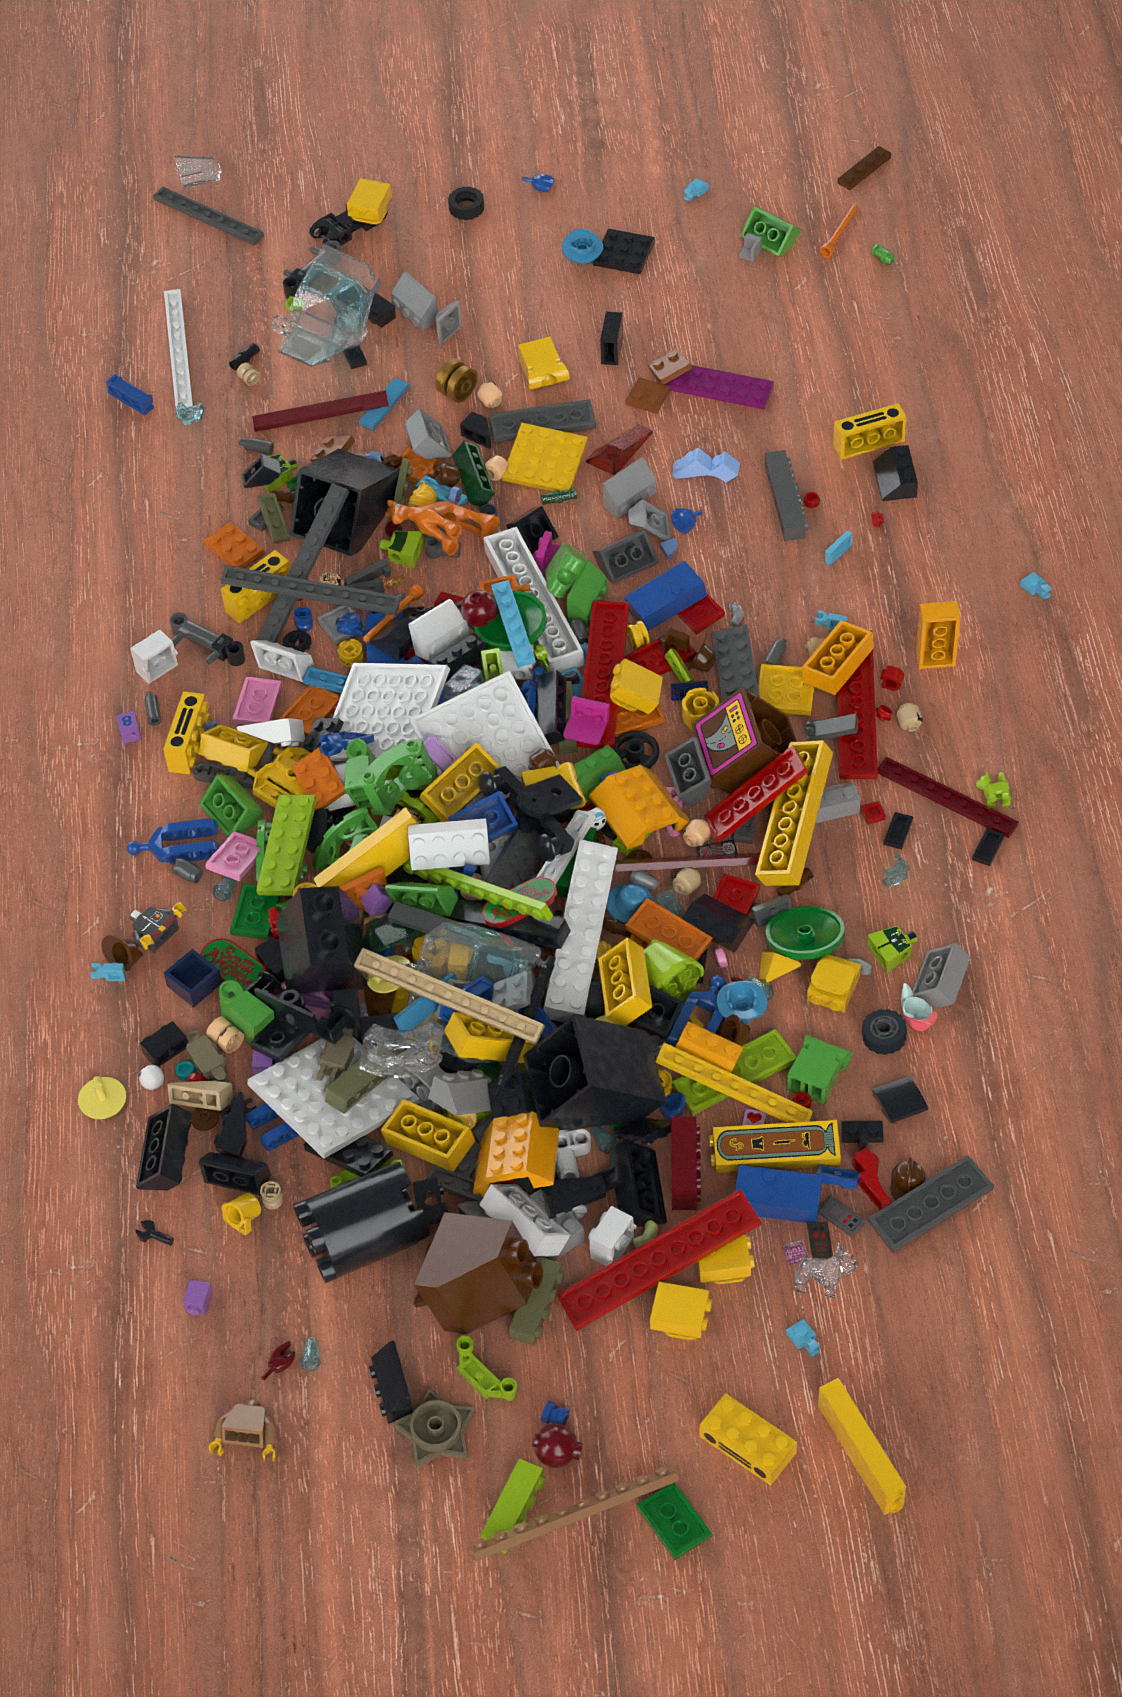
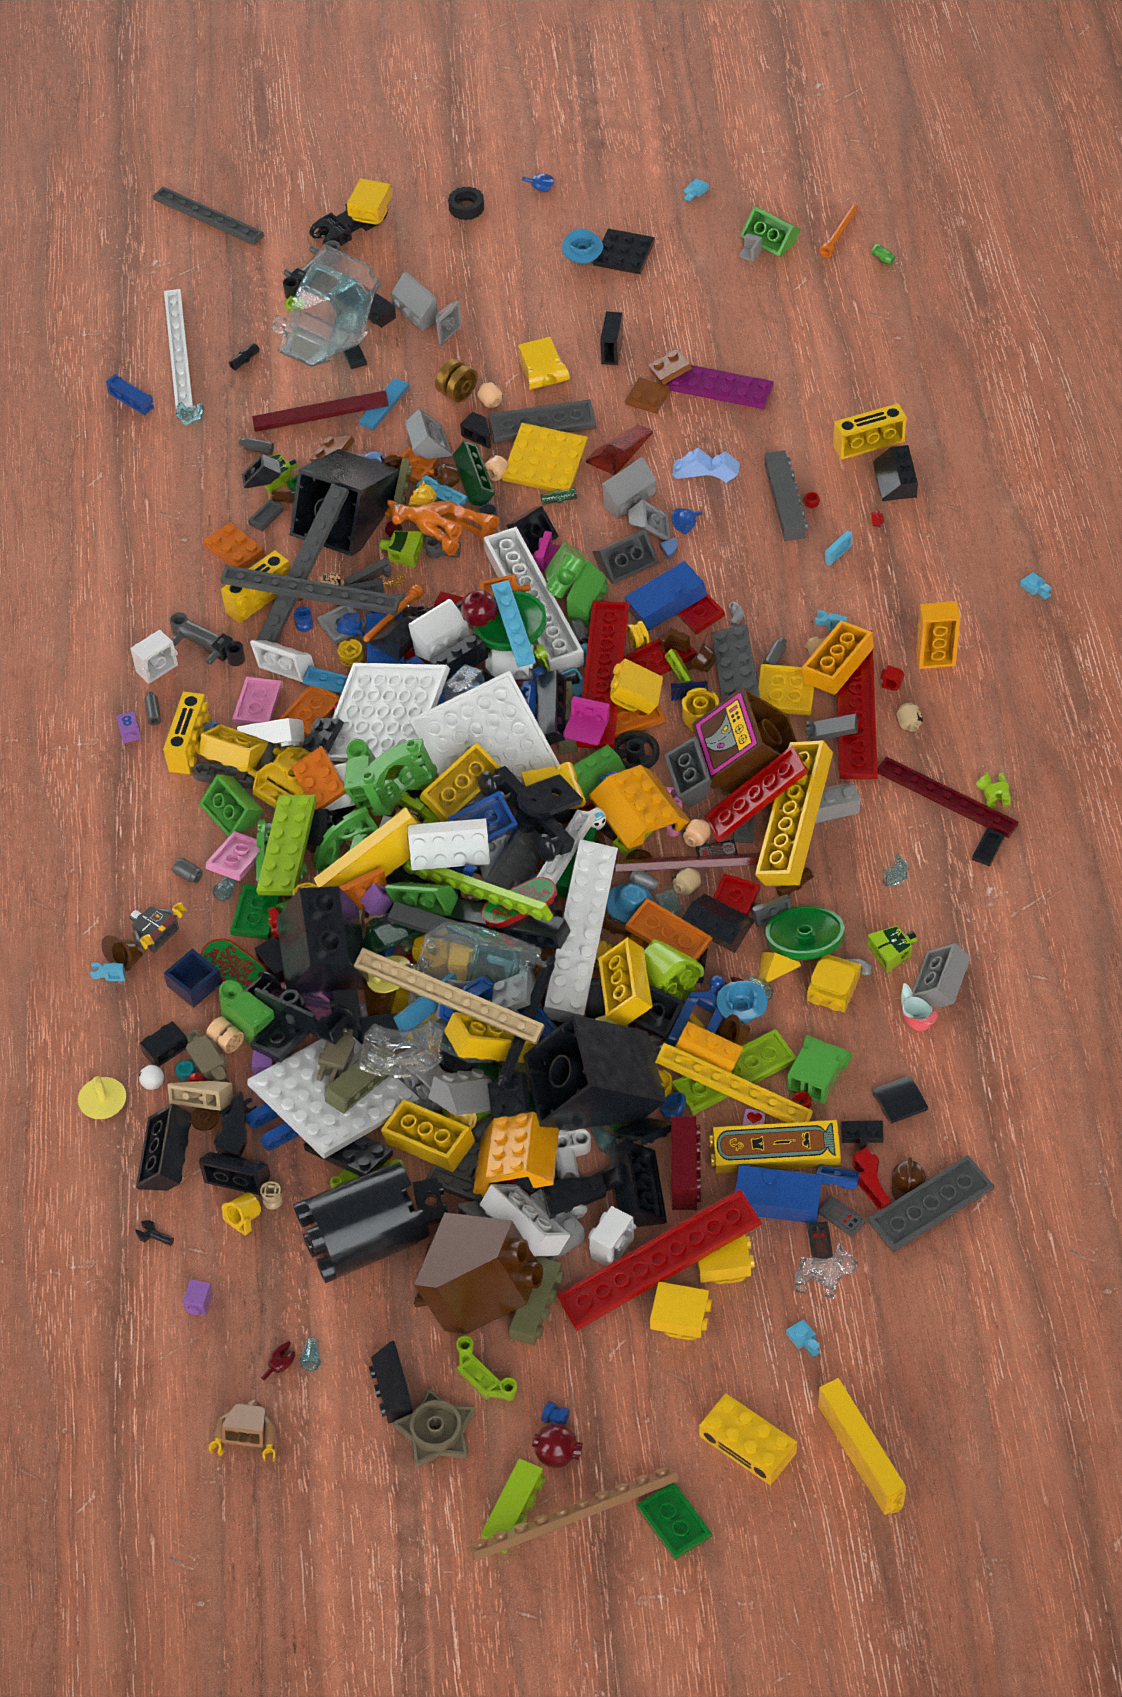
(179, 831): blue piece -> none
(196, 170): clear slope -> none
(248, 374): tan wheel -> none
(273, 518): olive plate -> none
(291, 638): black gear -> none
(334, 742): blue plate -> none
(439, 753): lavender tile -> none
(455, 495): medium blue tile -> none
(491, 663): lime slope -> none
(542, 759): reddish brown head -> none
(649, 1234): yellowish green arm -> none
(720, 957): bright pink tile -> none
(795, 1250): clear tile -> none
(864, 168): reddish brown plate -> none
(873, 812): red plate -> none
(884, 713): red plate -> none
(887, 1041): black wheel -> none
(898, 830): black tile -> none

